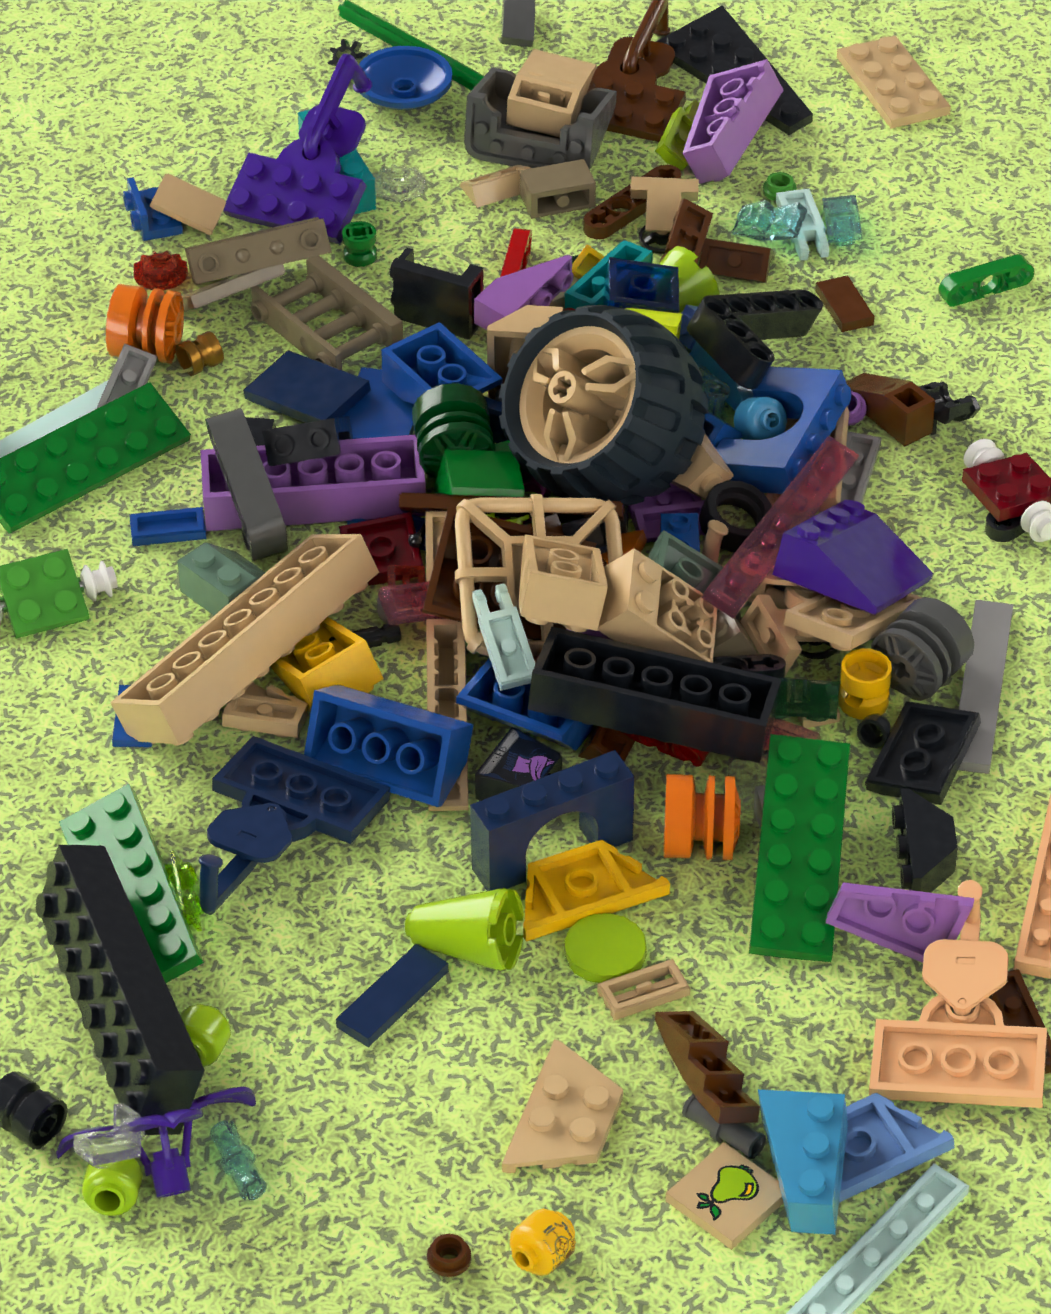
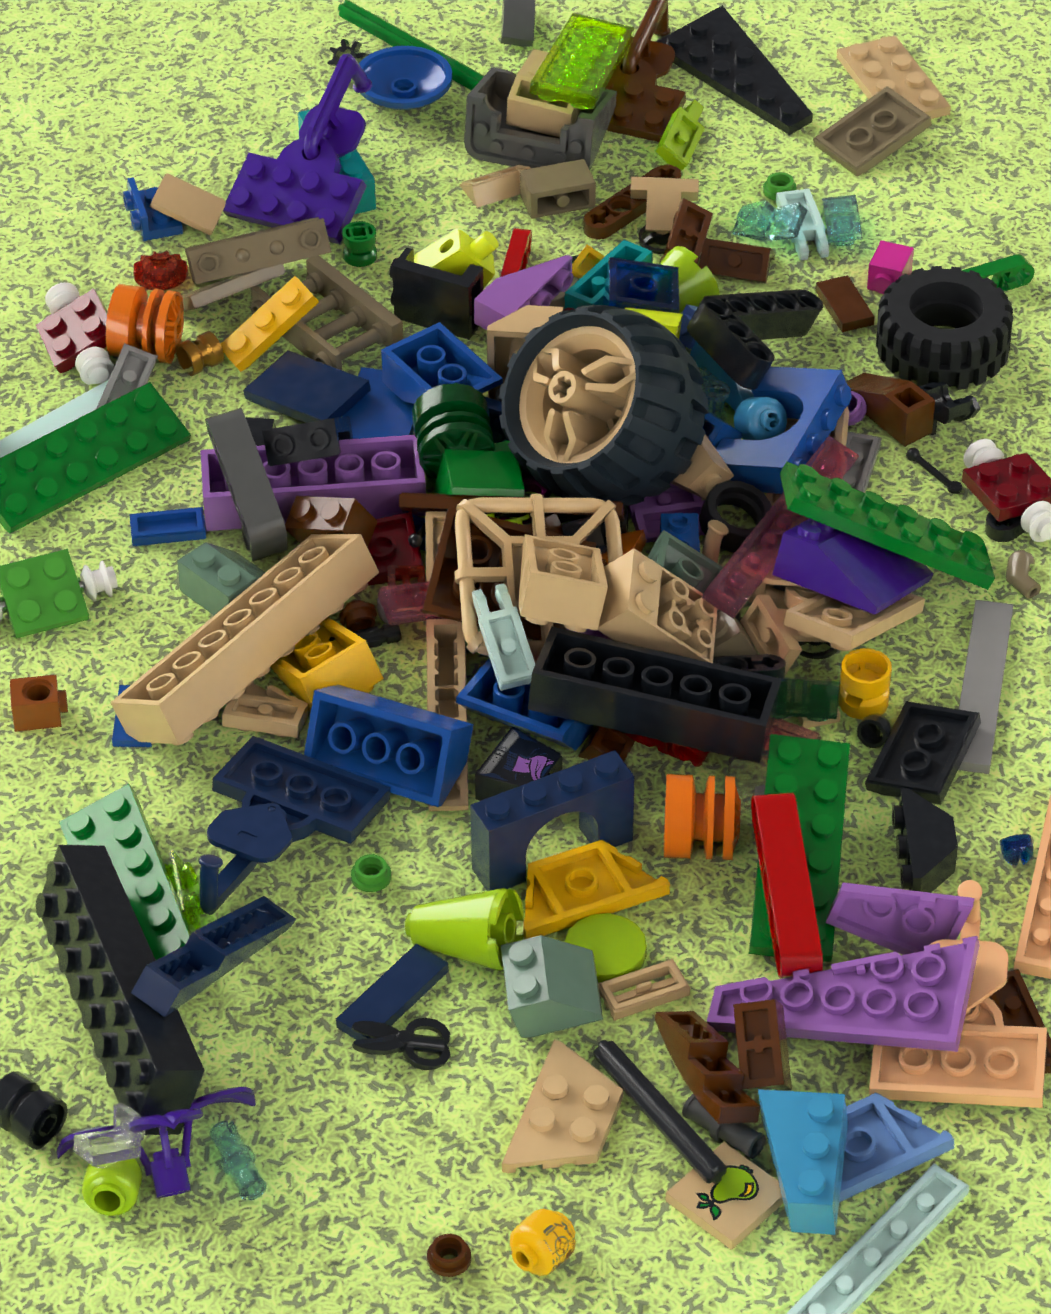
(37, 702): none -> dark orange brick
(76, 333): none -> plate
(207, 1030): lime head -> none
(210, 954): none -> dark blue slope
(268, 324): none -> yellow plate
(329, 516): none -> reddish brown brick
(358, 615): none -> reddish brown plate
(369, 865): none -> bright green plate
(390, 1040): none -> black piece
(399, 191): clear gear -> none
(458, 251): none -> neon yellow torso
(550, 985): none -> sand green slope
(581, 61): none -> clear neon green plate
(660, 1112): none -> black axle
(729, 118): medium lavender wedge -> none
(762, 1045): none -> reddish brown hinge
(786, 884): none -> red beam
(868, 1000): none -> medium lavender wing
(872, 131): none -> dark tan tile
(886, 525): none -> green plate
(889, 264): none -> dark pink brick
(925, 647): dark grey wheel -> none
(949, 299): none -> black tyre
(952, 486): none -> black hinge
(1017, 573): none -> dark tan arm
(1017, 848): none -> clear blue hinge

